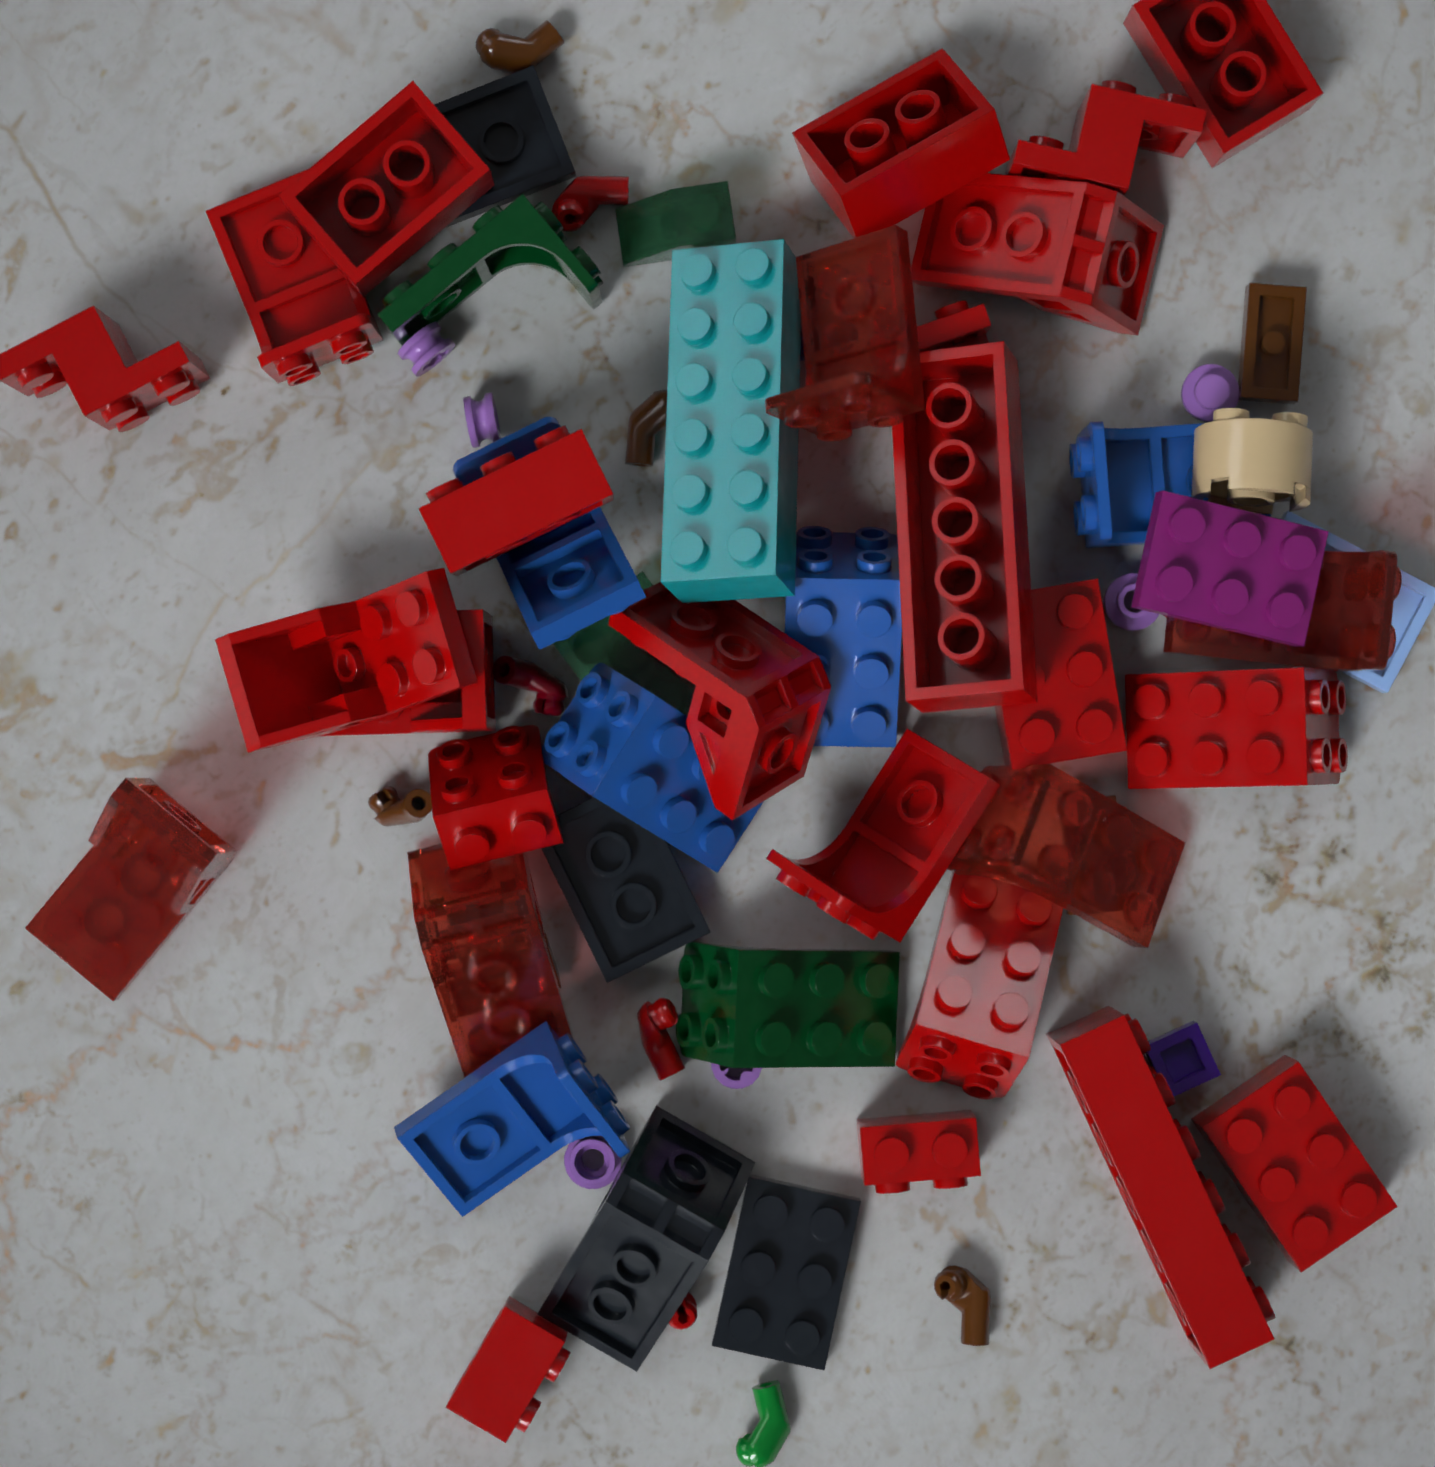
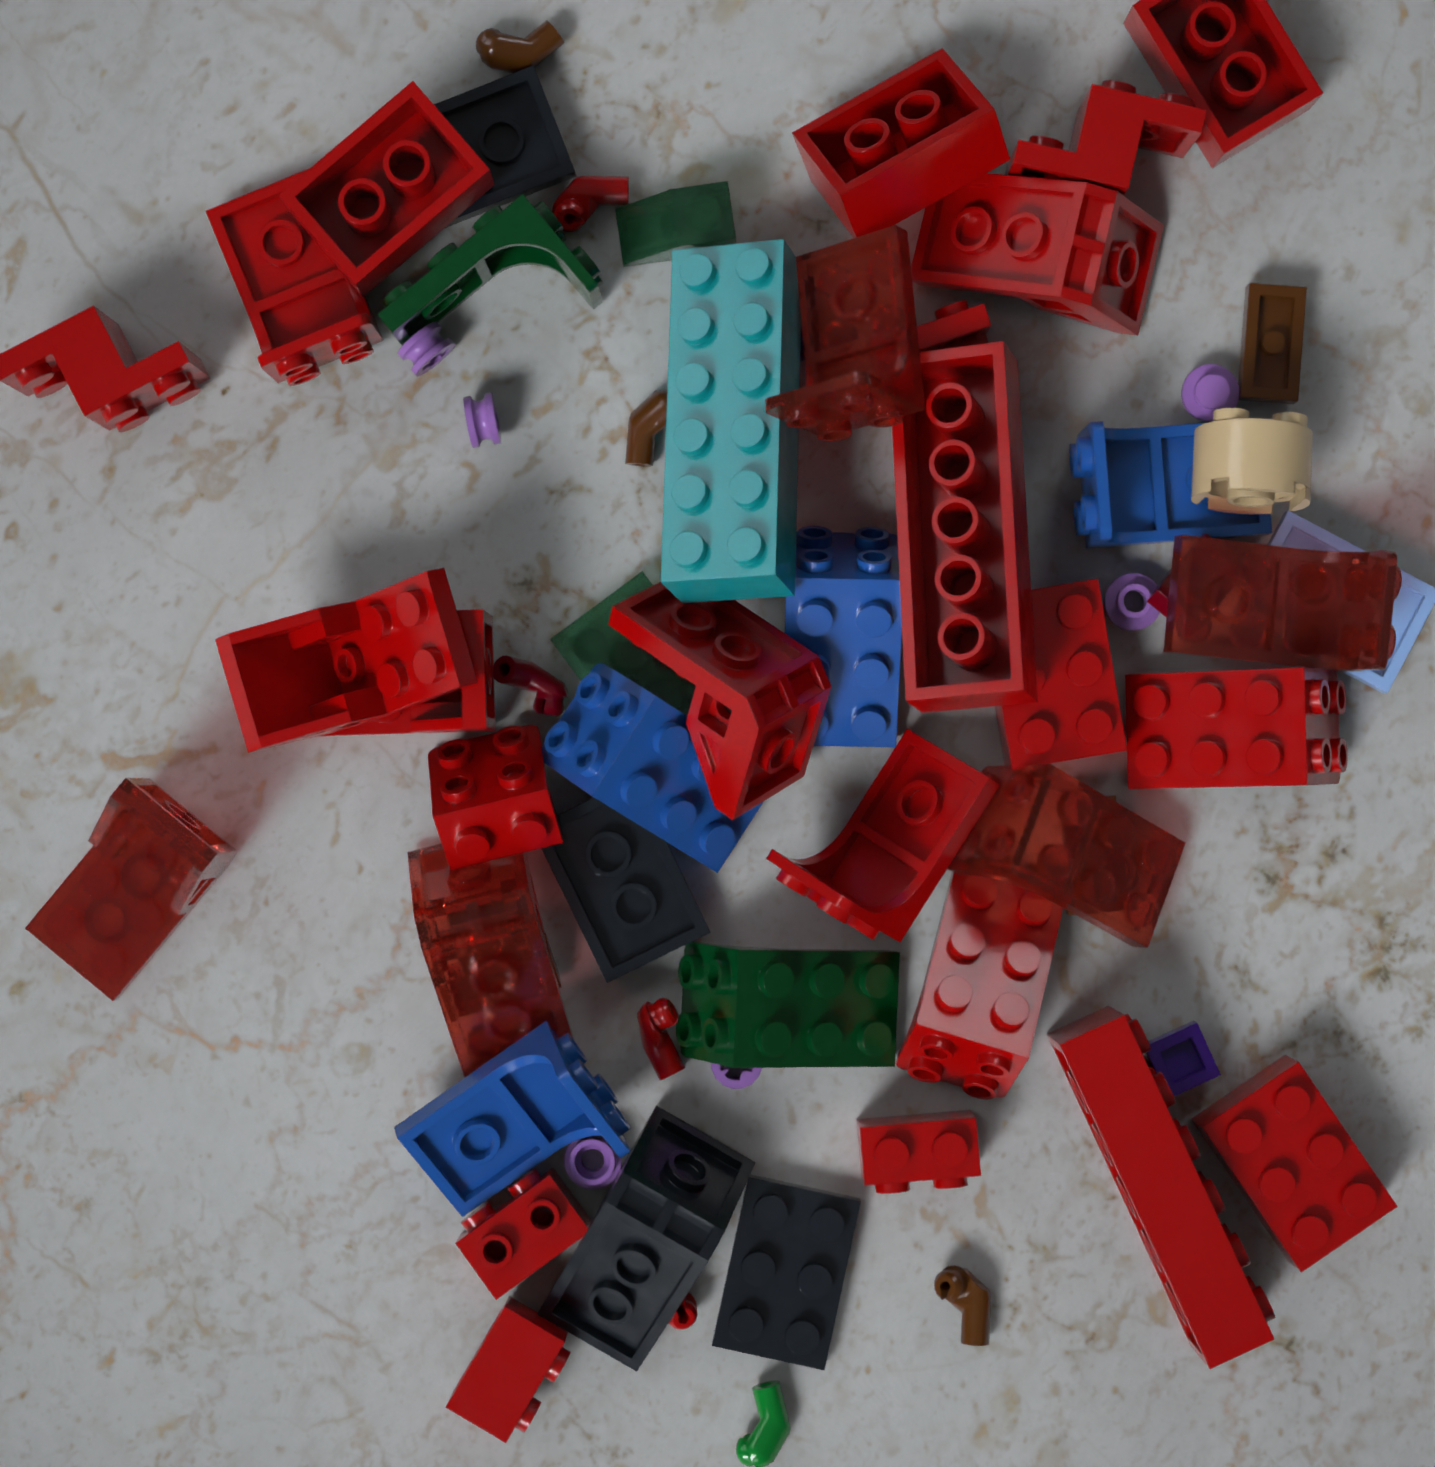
(397, 811): reddish brown arm -> none
(515, 500): red brick -> none
(523, 1231): none -> red brick
(565, 574): blue bracket -> none
(1229, 568): magenta plate -> none

